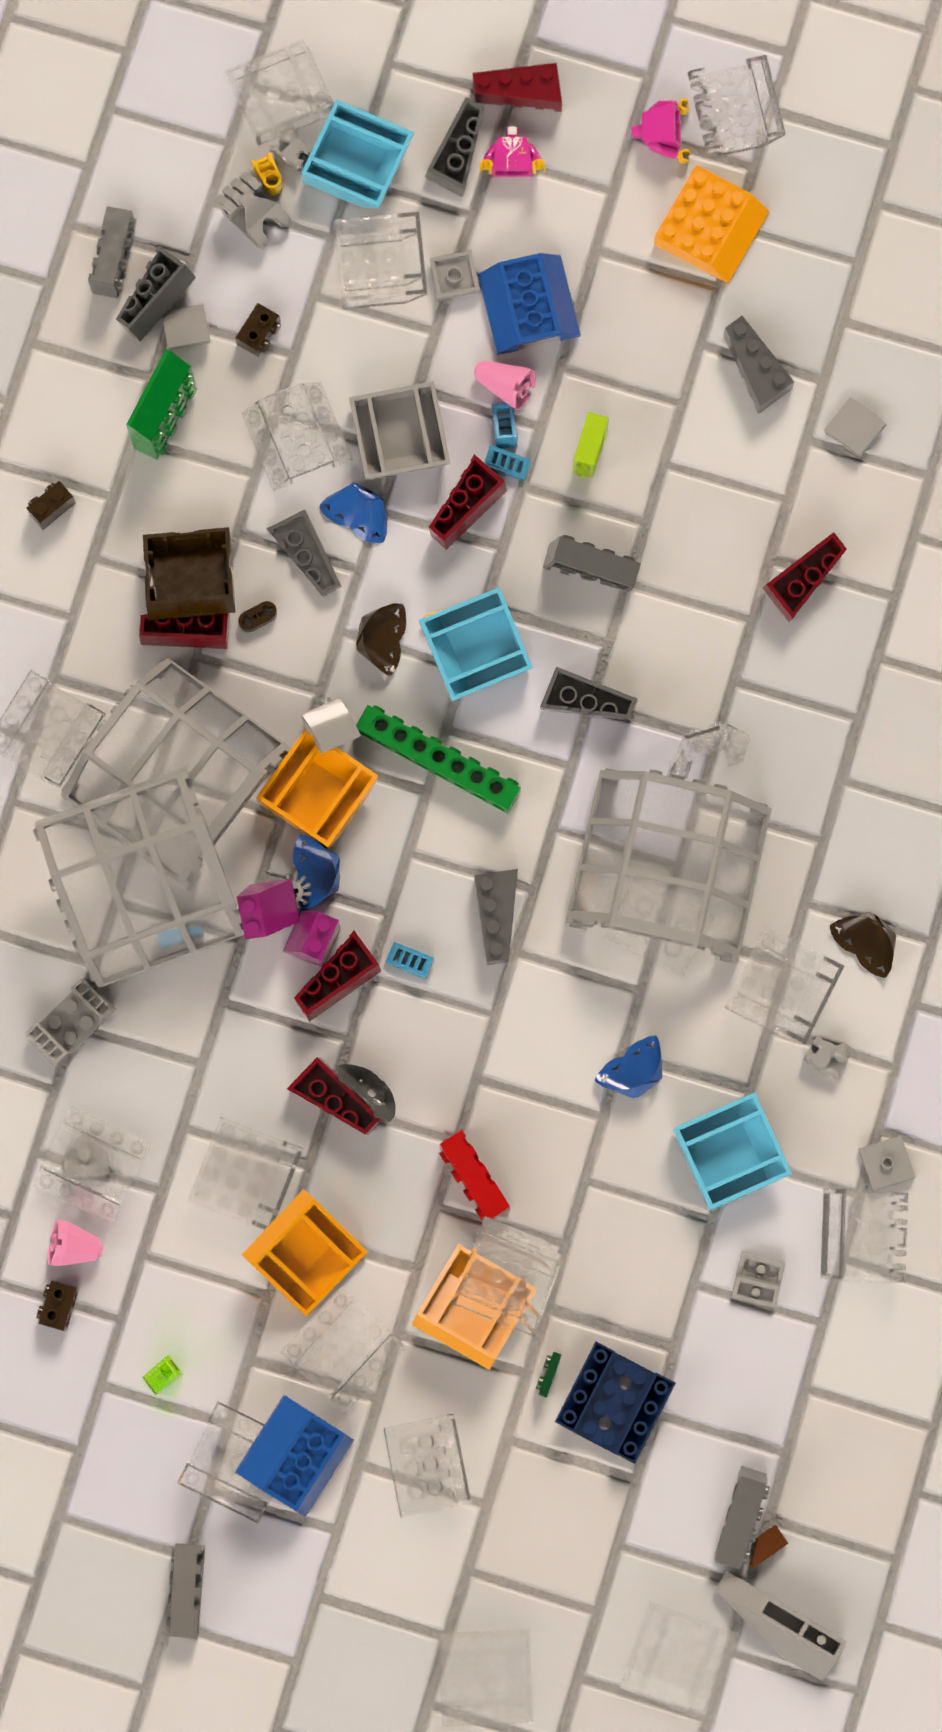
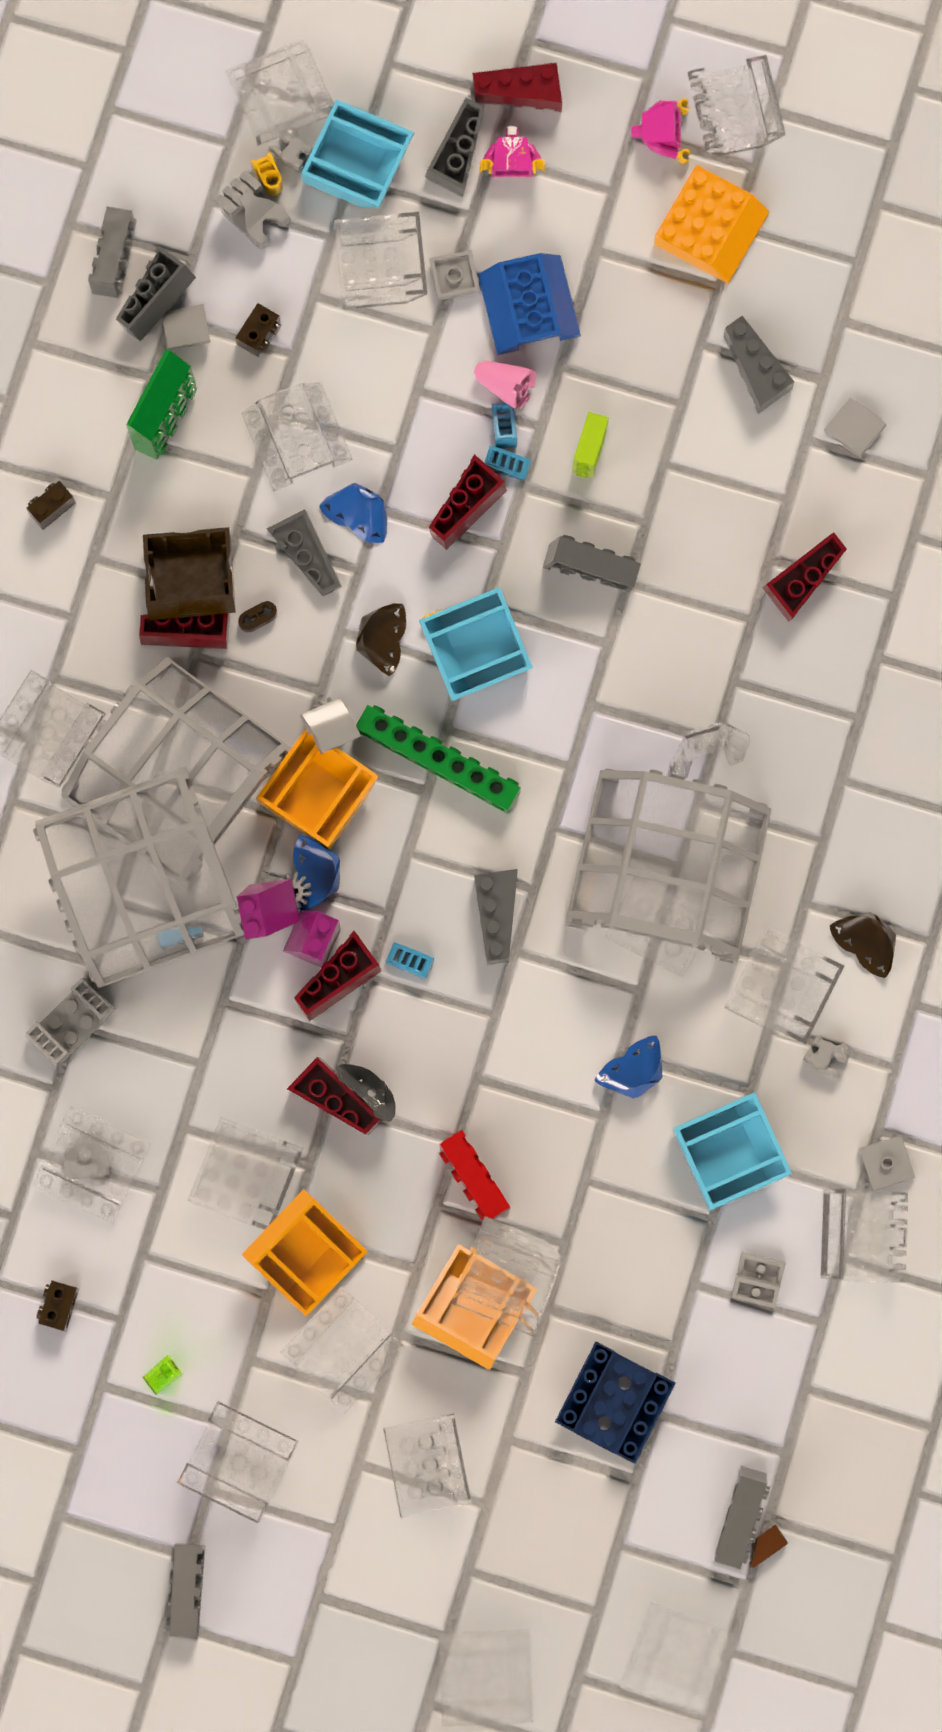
(72, 1245): bright pink cone -> none
(294, 1456): blue slope -> none
(399, 430): light grey slope -> none
(544, 1383): dark green plate -> none
(582, 696): dark grey wedge -> none
(783, 1628): light grey wedge -> none

